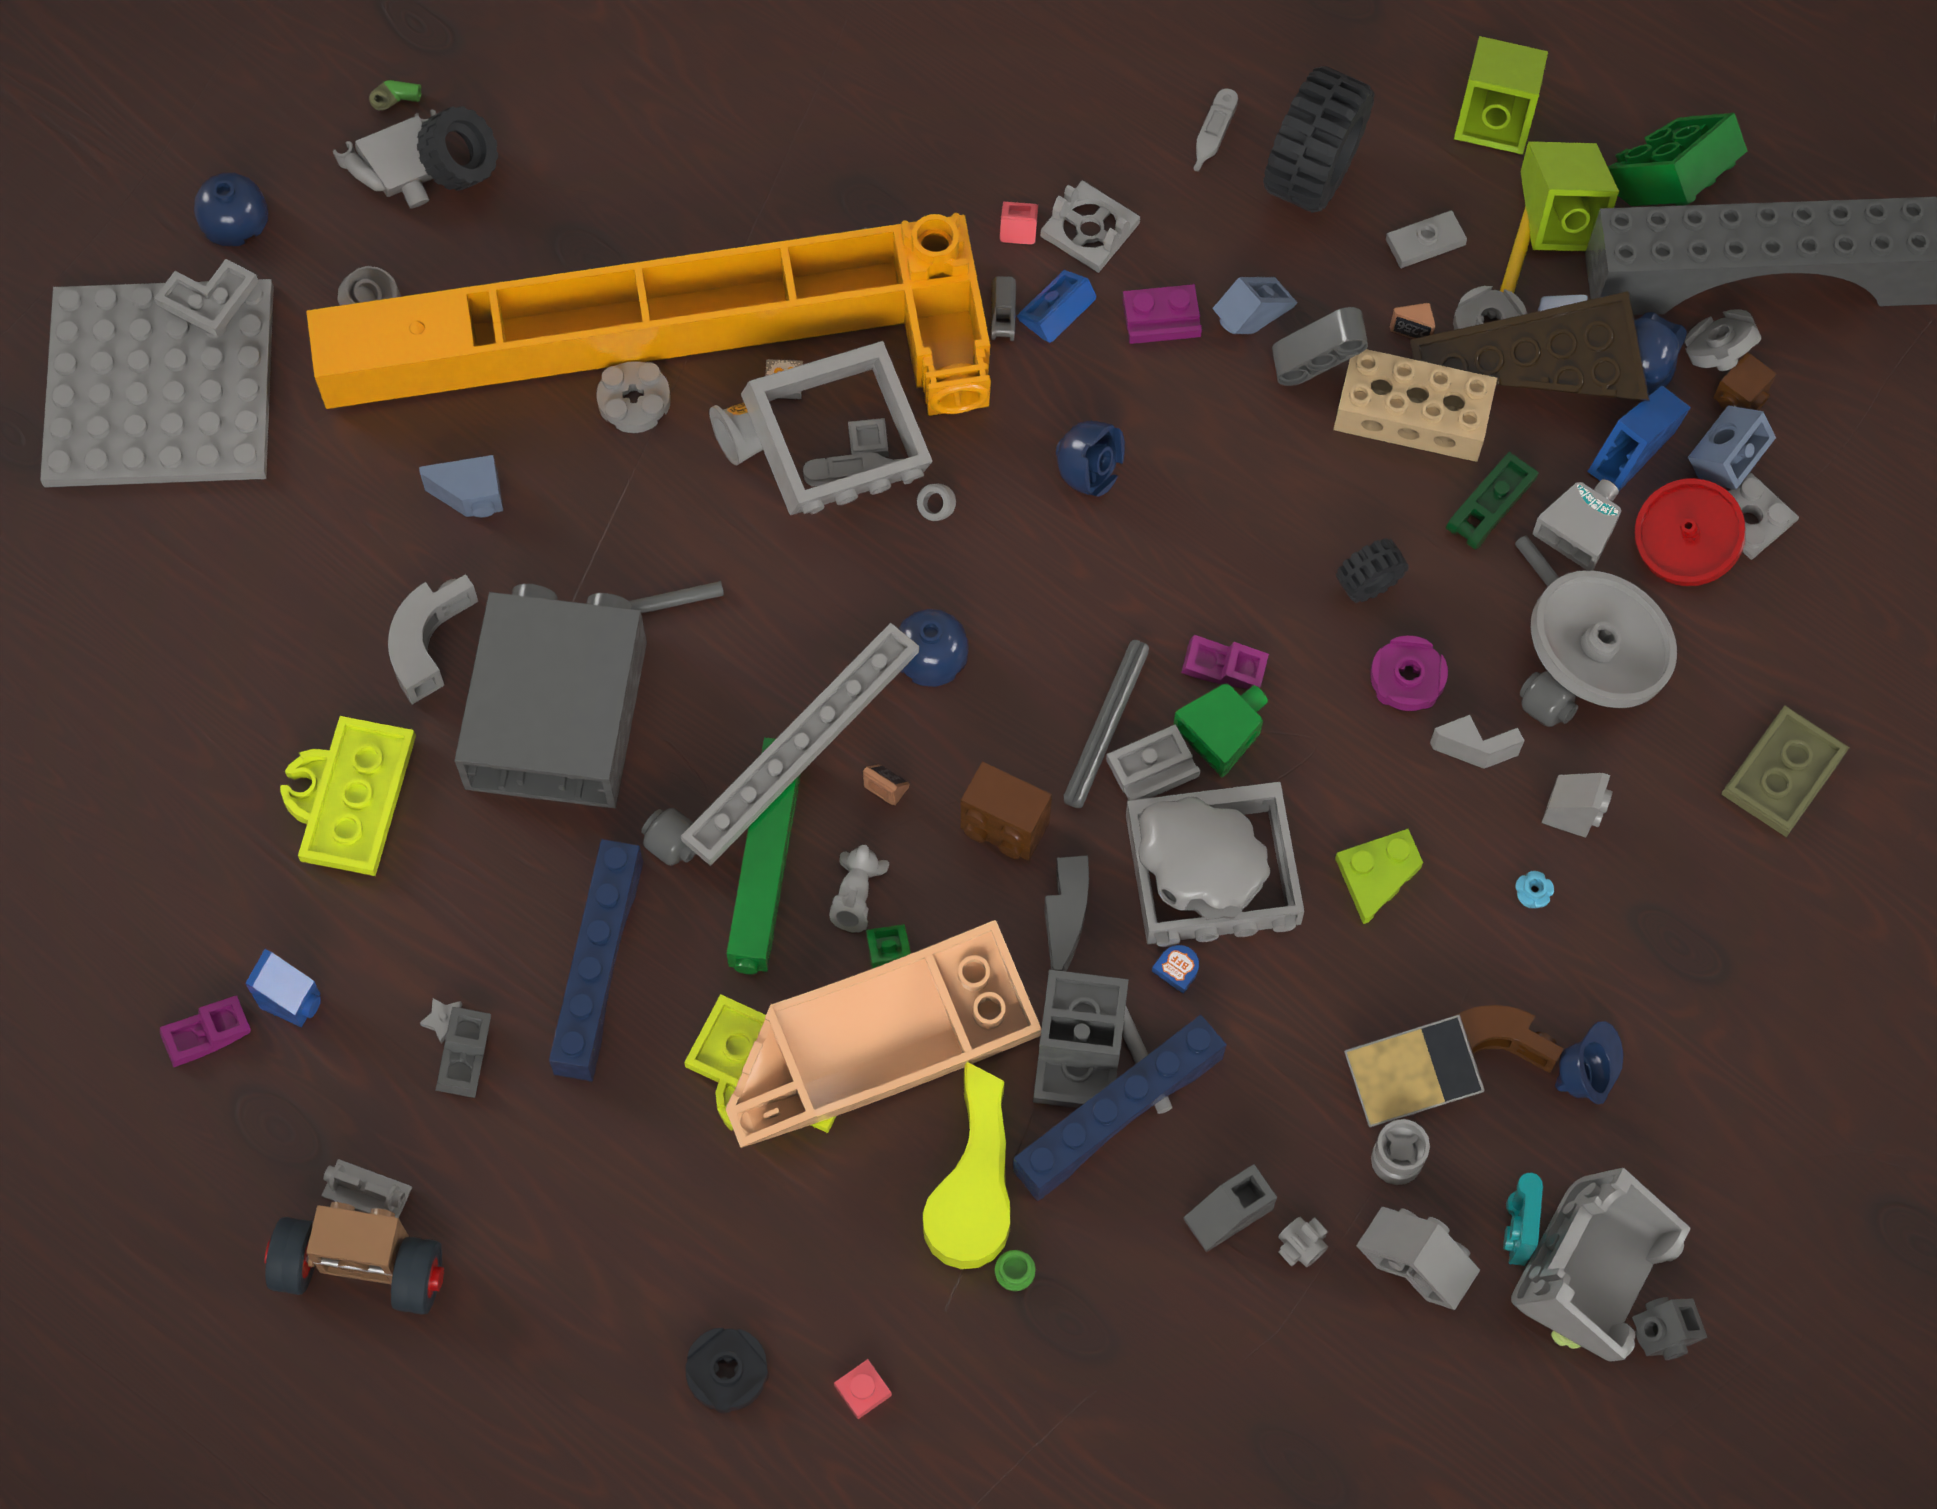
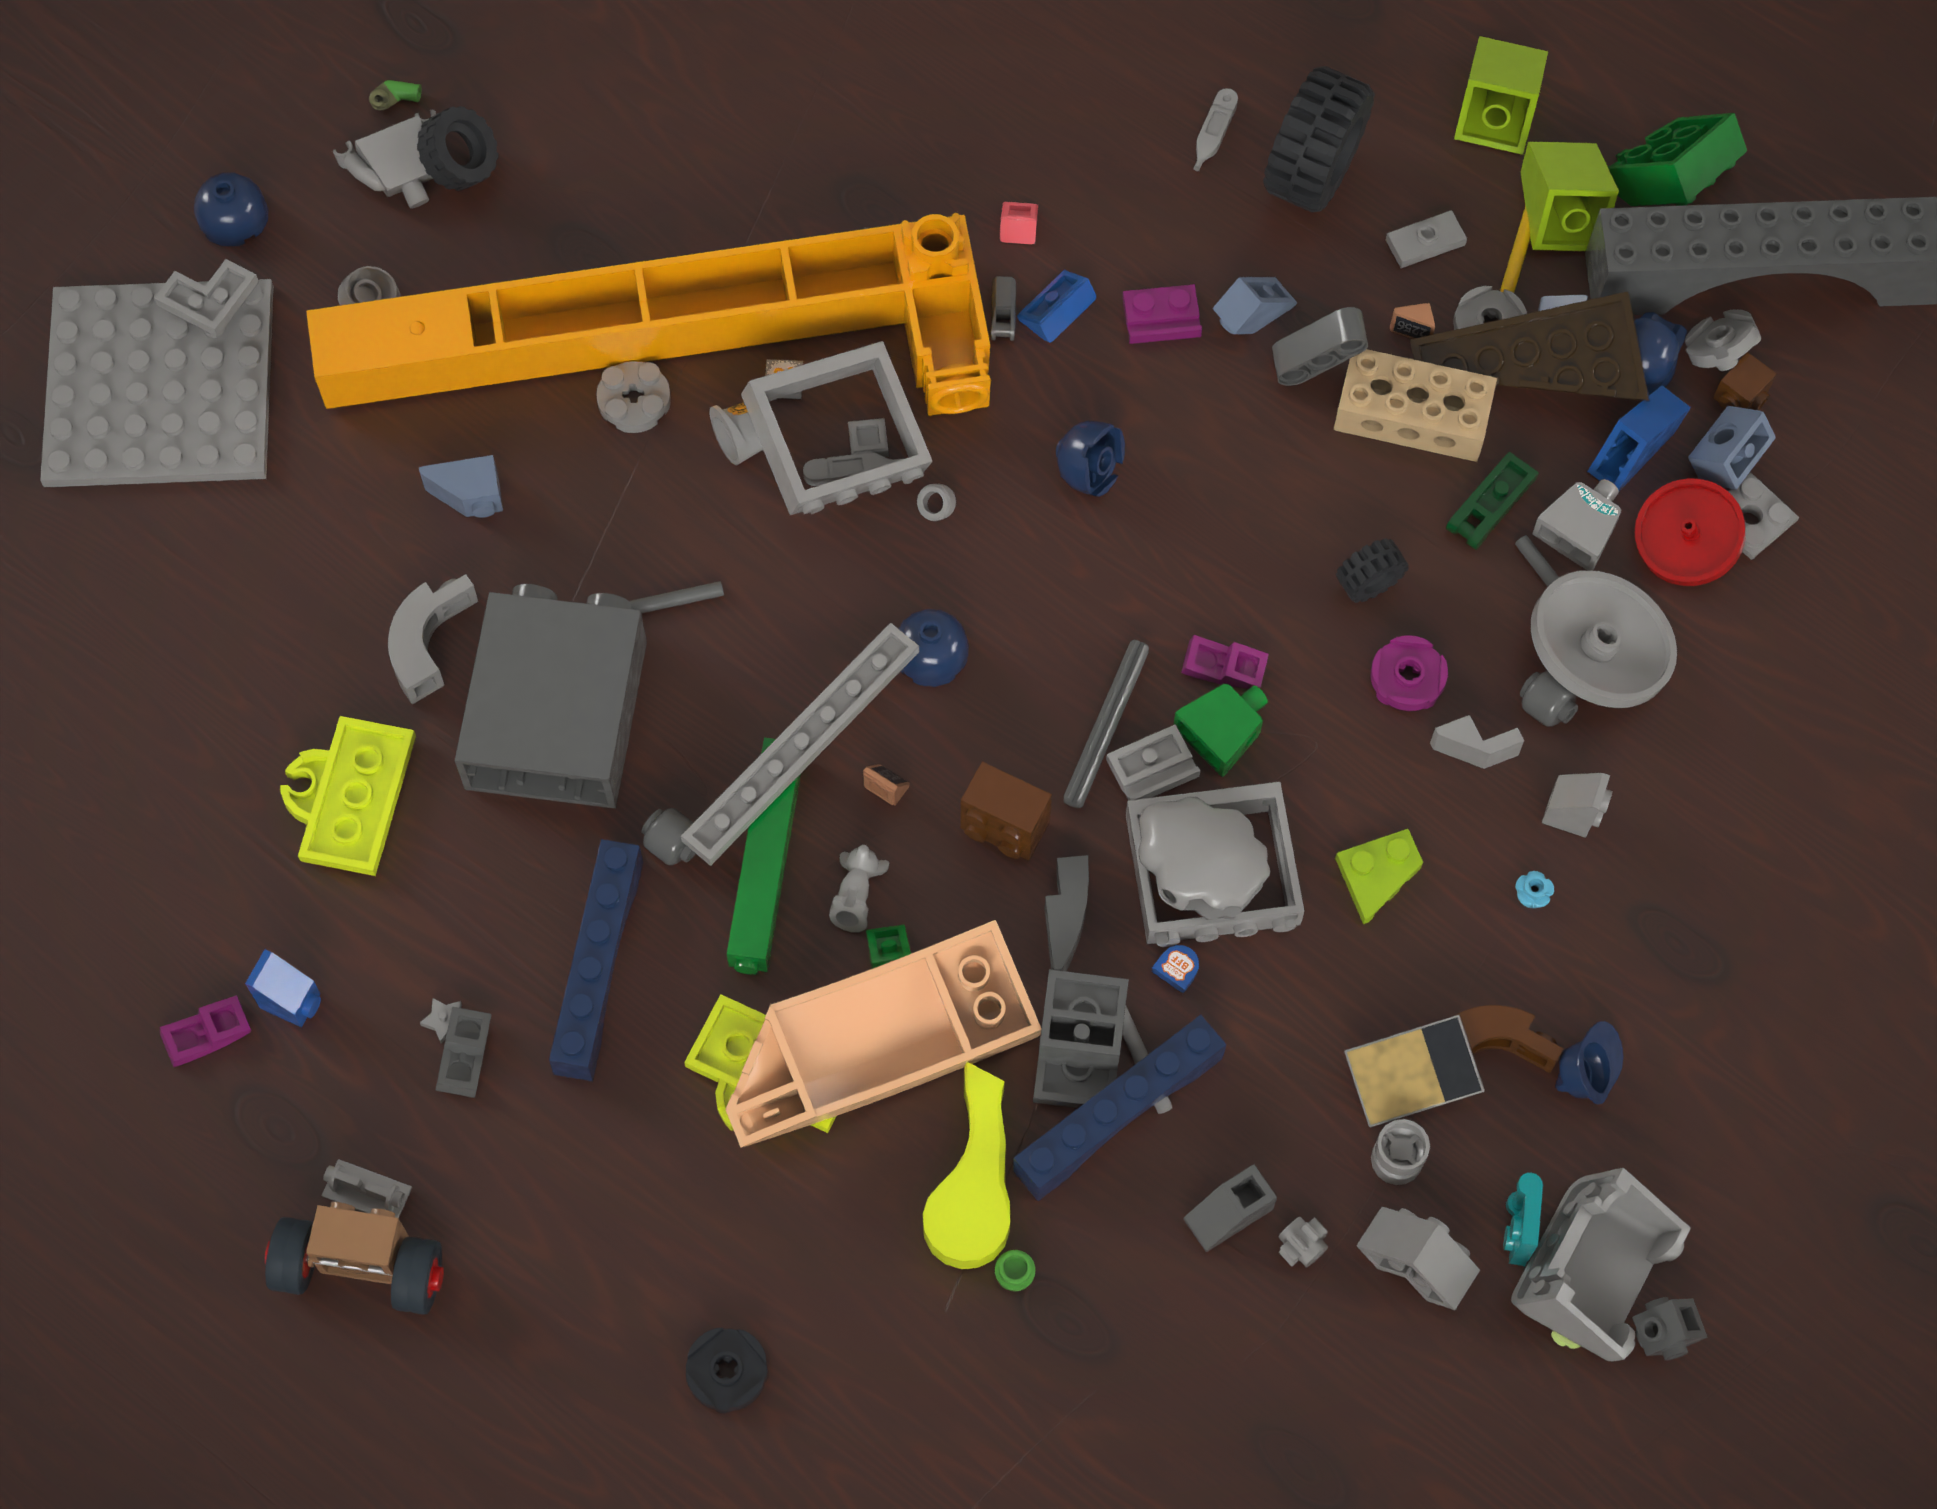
(862, 1389): coral plate -> none
(1062, 210): light grey piece -> none
(1785, 771): olive tile -> none

